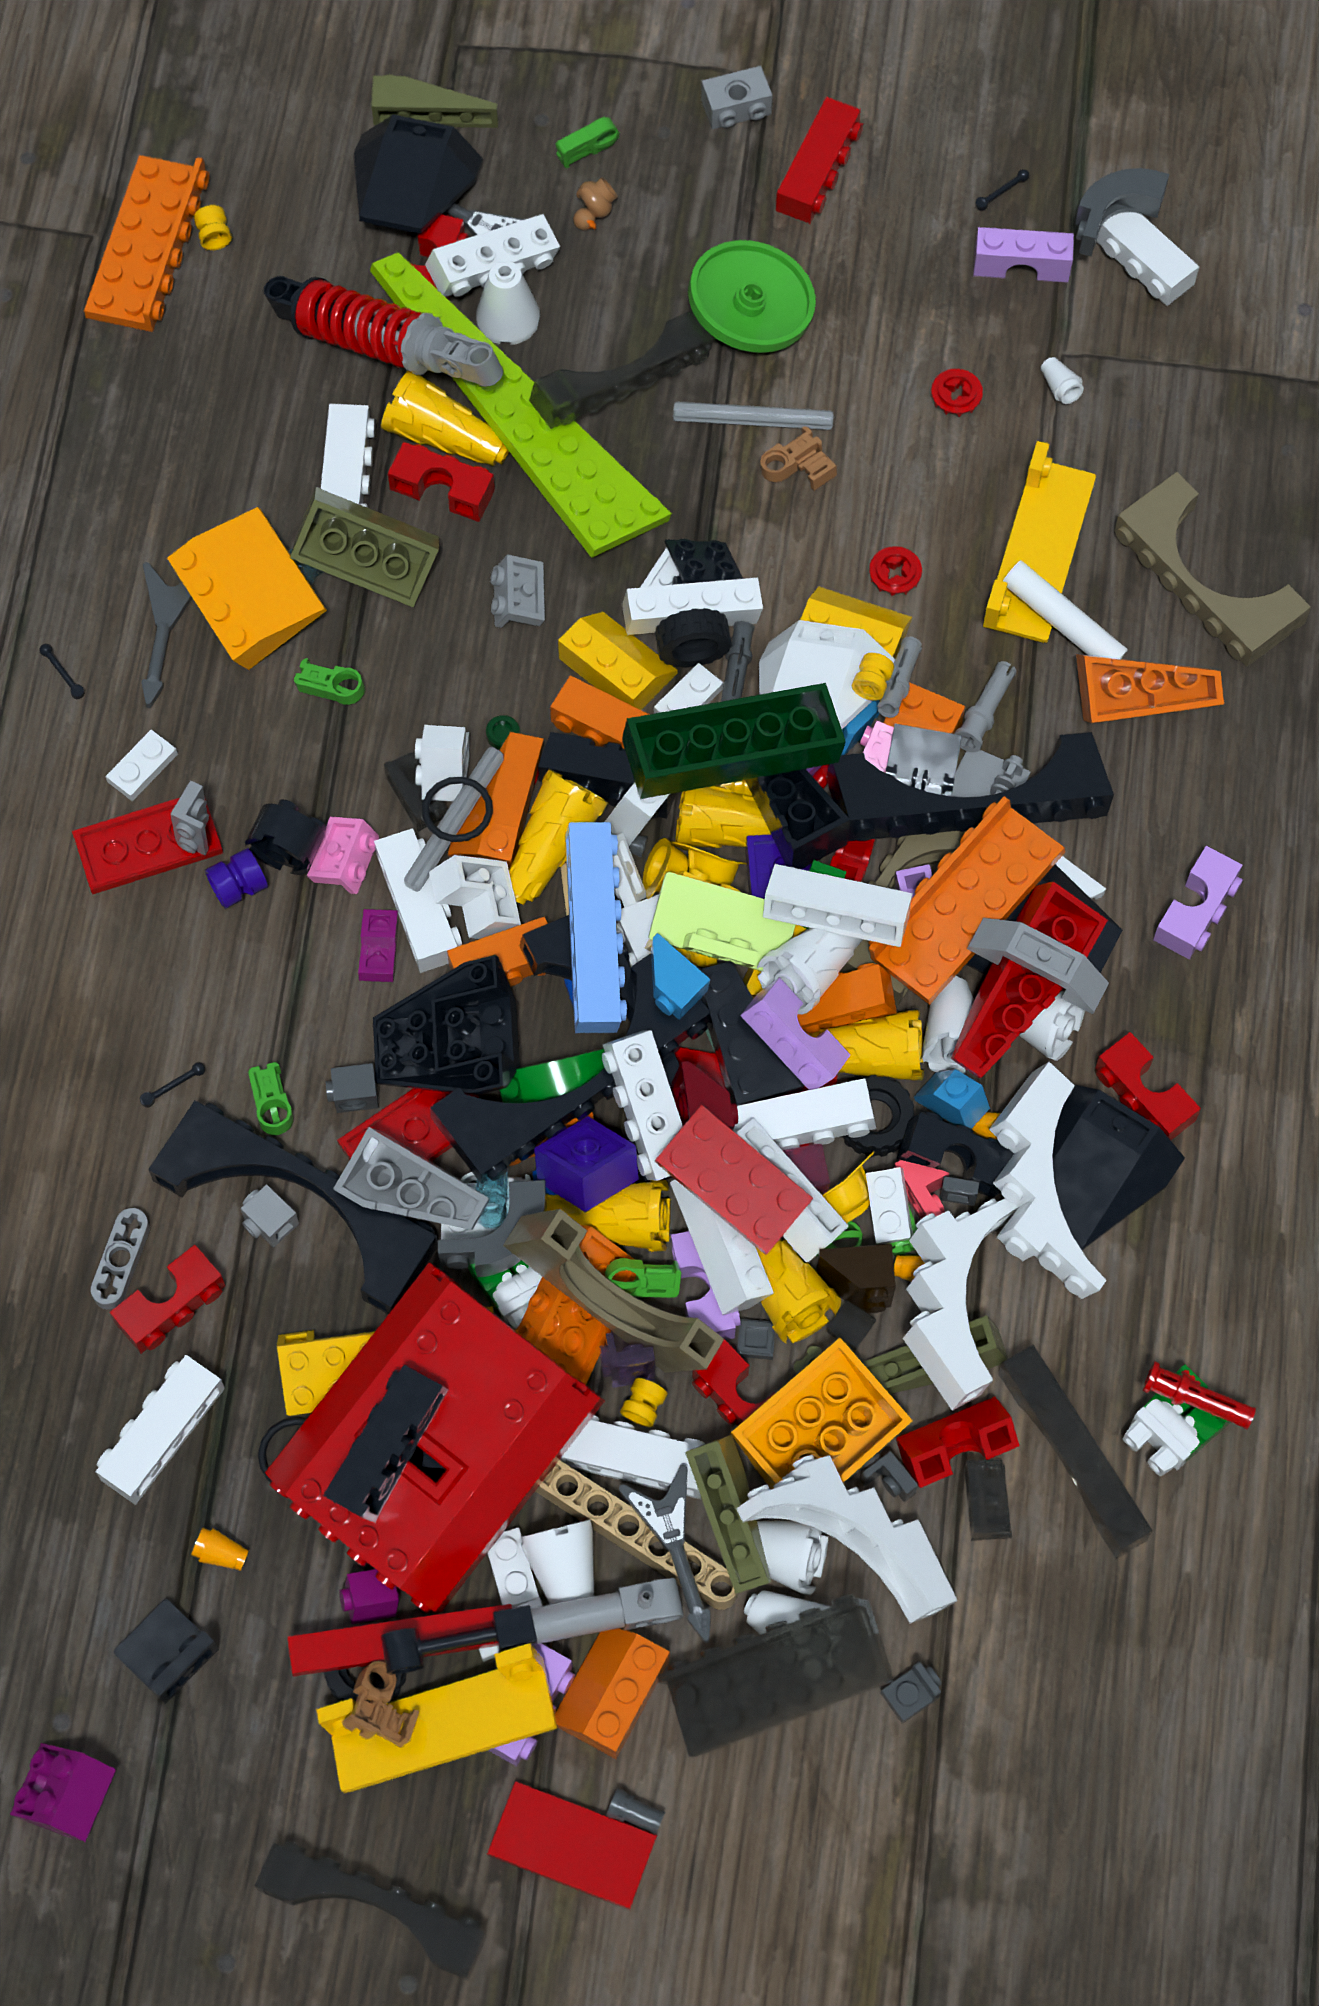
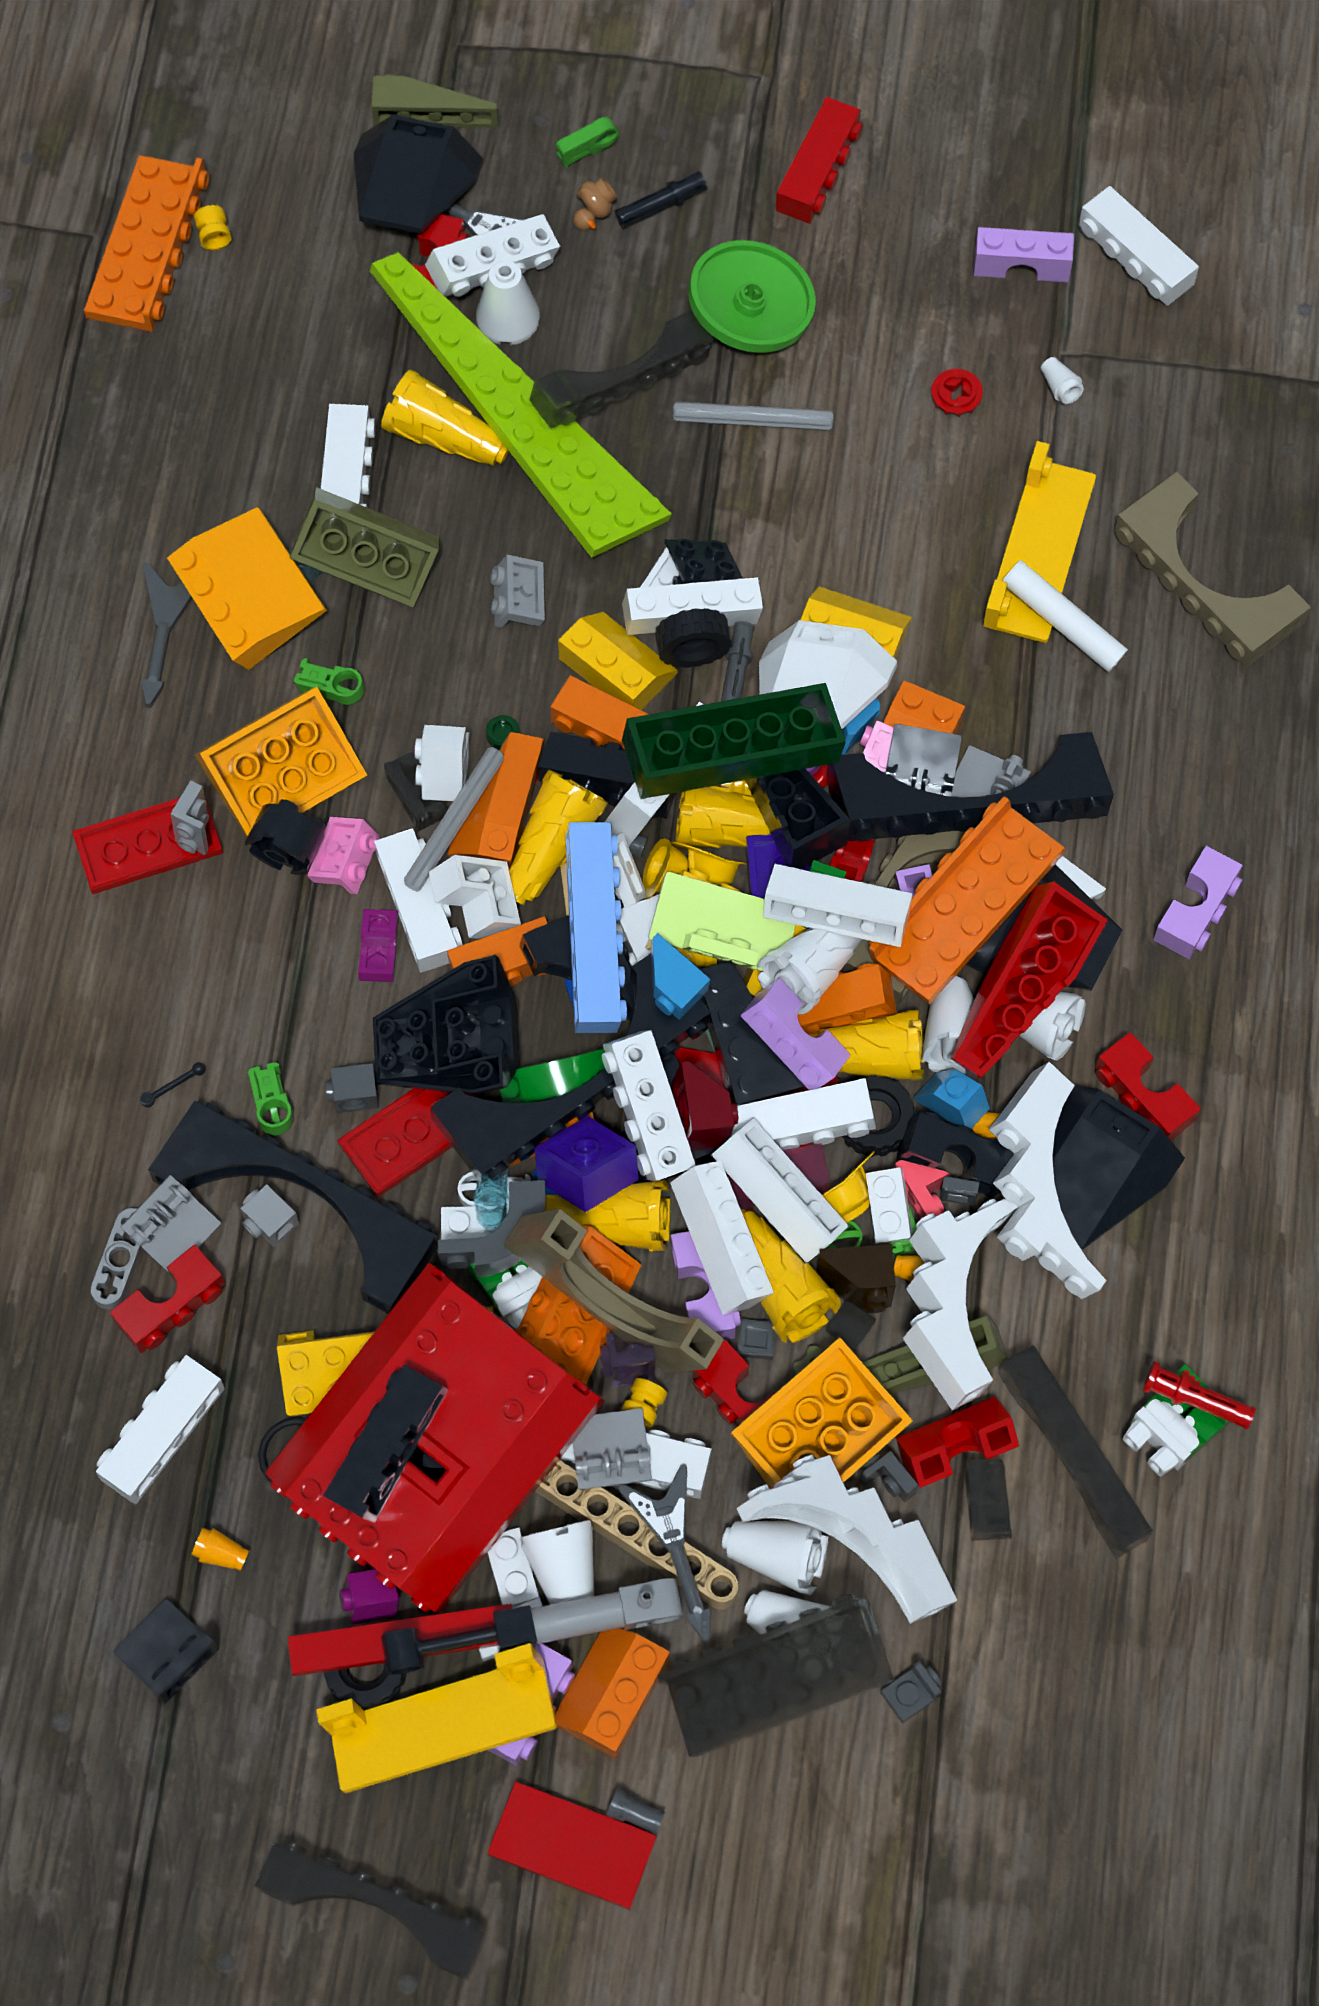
(63, 1791): magenta slope -> none
(76, 690): black hinge -> none
(141, 765): white plate -> none
(170, 1222): none -> light grey hinge
(236, 878): dark purple wheel -> none
(284, 755): none -> light orange slope
(376, 1716): medium nougat piece -> none
(381, 330): piece -> none
(402, 1182): light grey wedge -> none
(419, 468): red arch -> none
(463, 837): black piece -> none
(612, 1450): none -> light grey hinge
(649, 1279): bright green piece -> none
(672, 194): none -> black pin
(695, 687): white plate -> none
(723, 1489): olive slope -> none
(733, 1179): plate -> none
(736, 97): light grey brick -> none
(804, 455): medium nougat piece -> none
(872, 678): yellow wheel -> none
(892, 558): red gear -> none
(898, 685): light grey pin -> none
(980, 717): light grey pin -> none
(982, 203): black hinge -> none
(1043, 956): light grey slope -> none
(1118, 192): dark grey arch -> none
(1140, 688): orange wedge -> none

